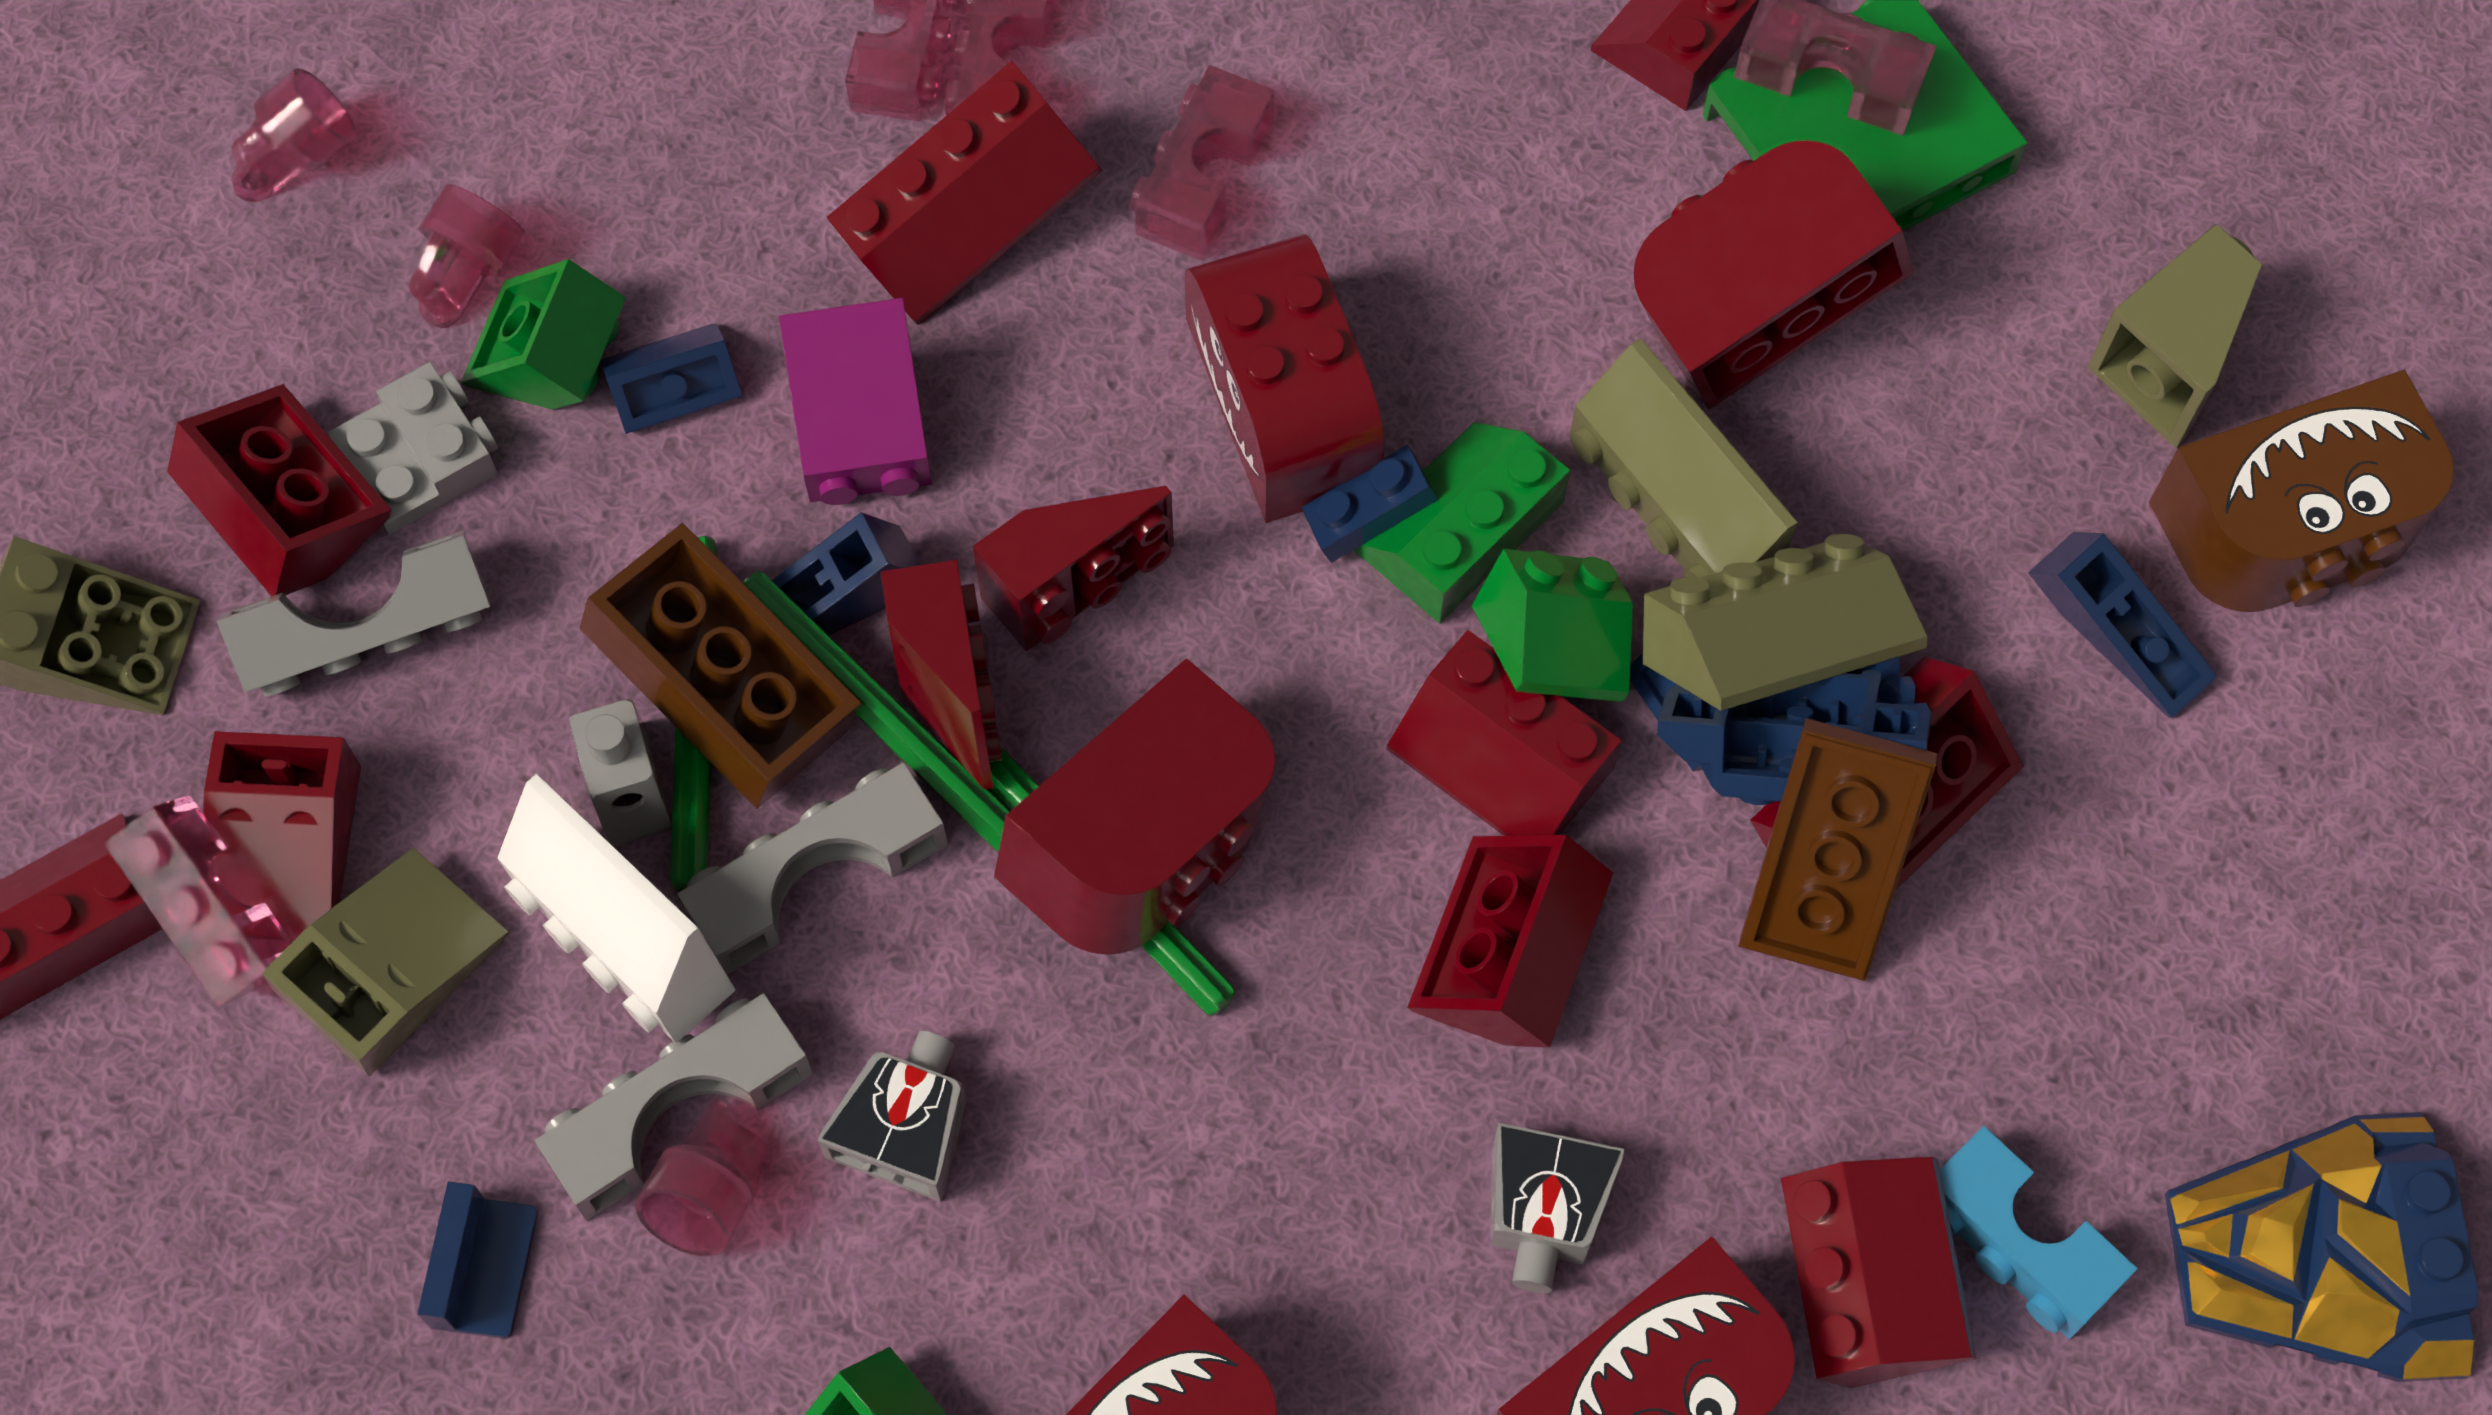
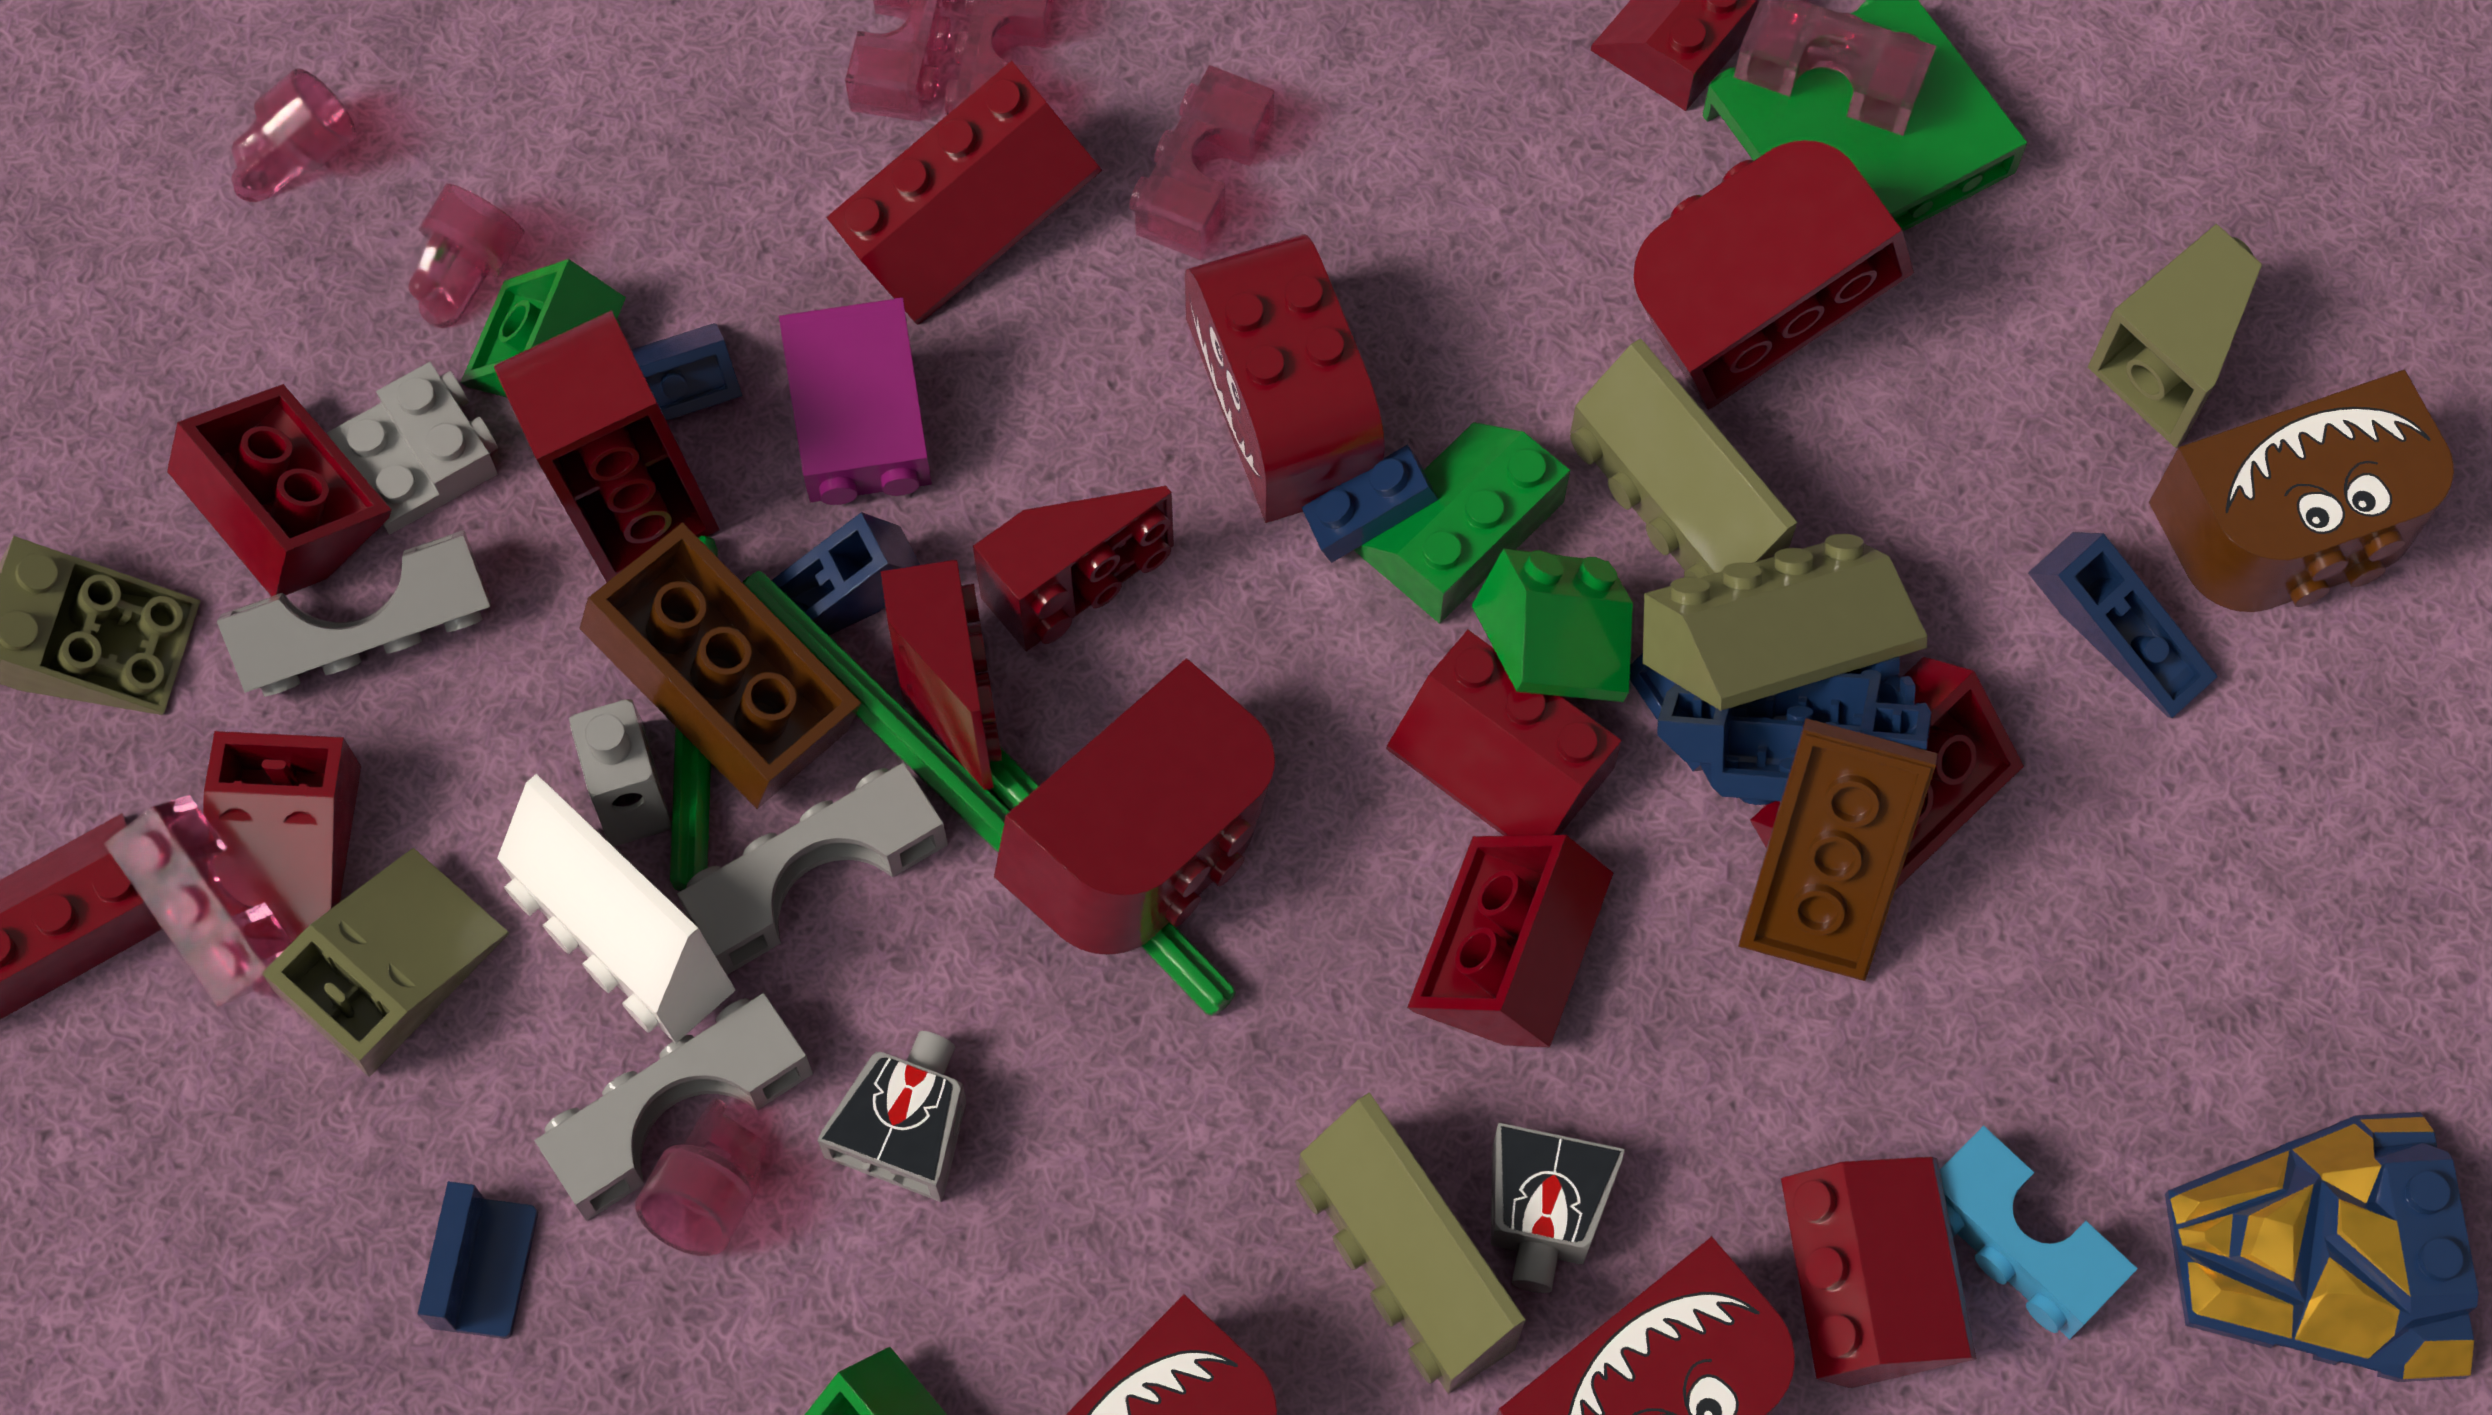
(603, 442): none -> dark red brick
(1408, 1246): none -> olive slope

